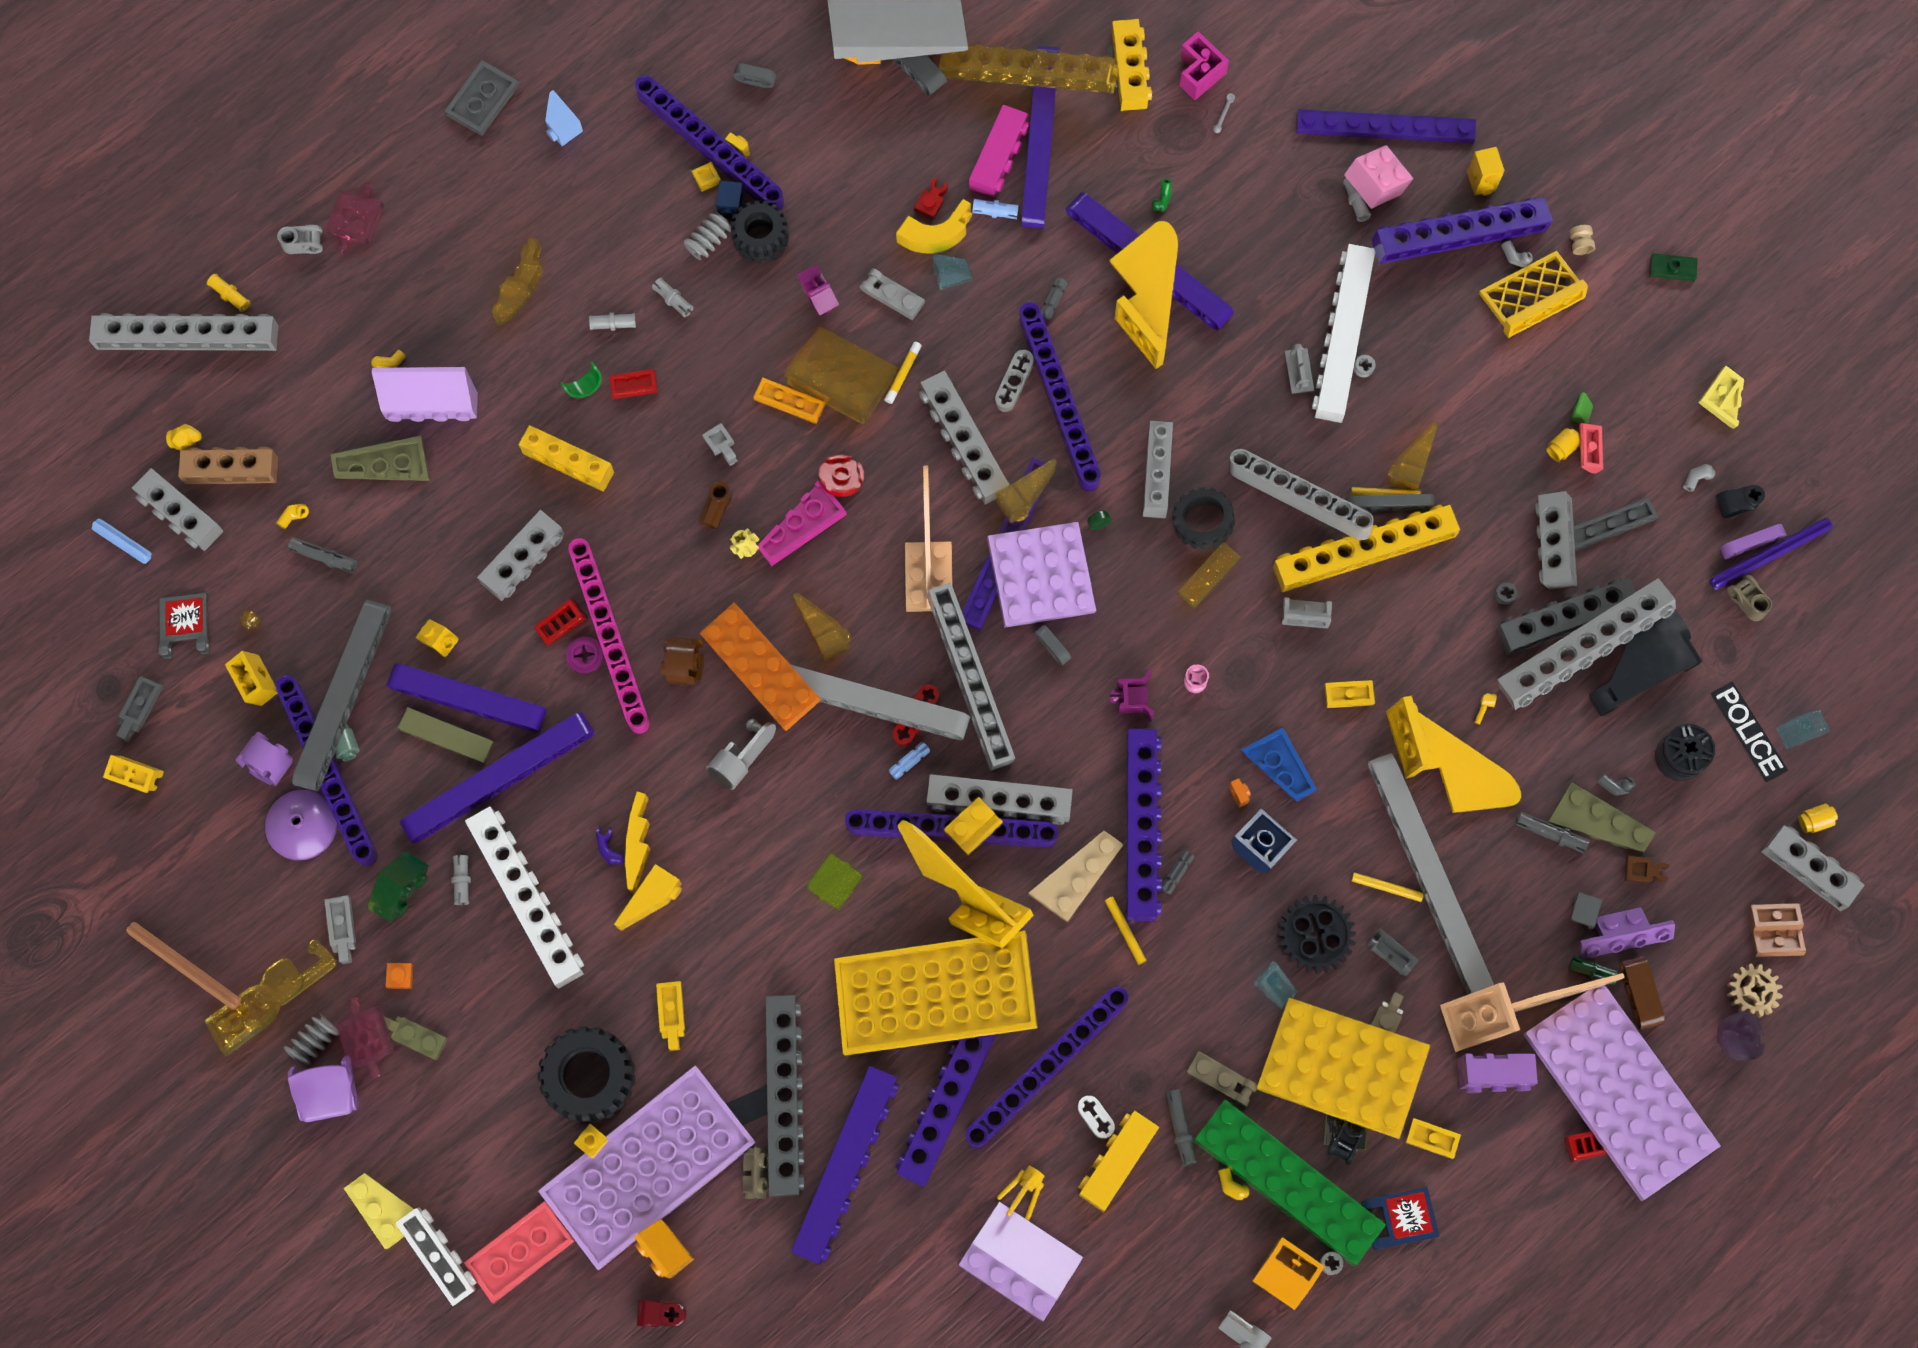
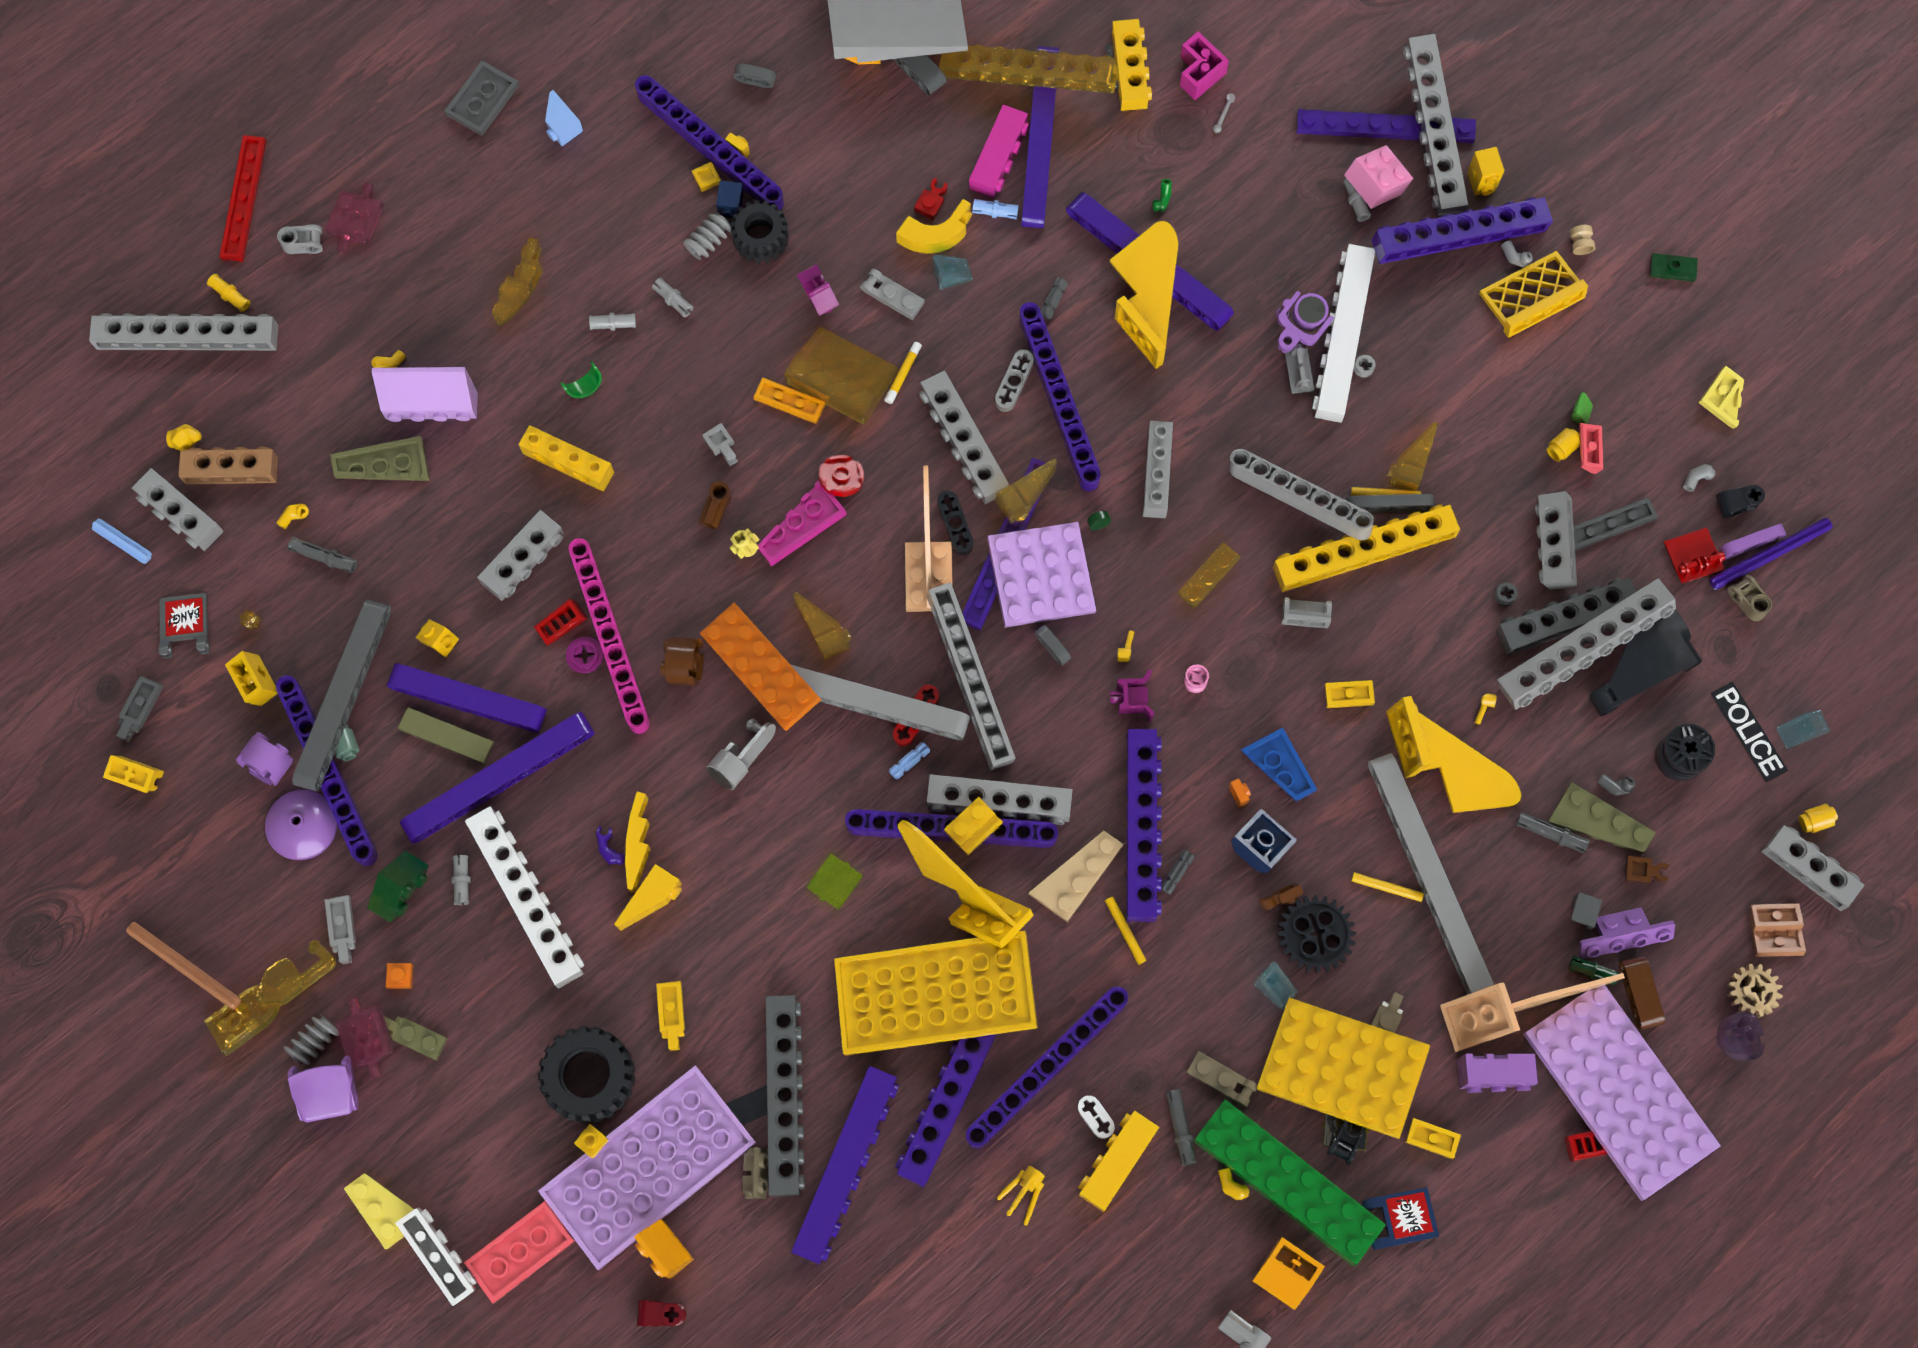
(243, 198): none -> red tile
(633, 384): red plate -> none
(955, 505): none -> black beam
(1020, 1261): lavender slope -> none
(1124, 653): none -> yellow hand
(1203, 497): black tyre -> none
(1284, 895): none -> reddish brown plate
(1308, 314): none -> medium lavender piece
(1335, 1256): light grey bush -> none
(1393, 952): dark grey hinge -> none
(1427, 48): none -> light grey brick
(1694, 555): none -> red hinge

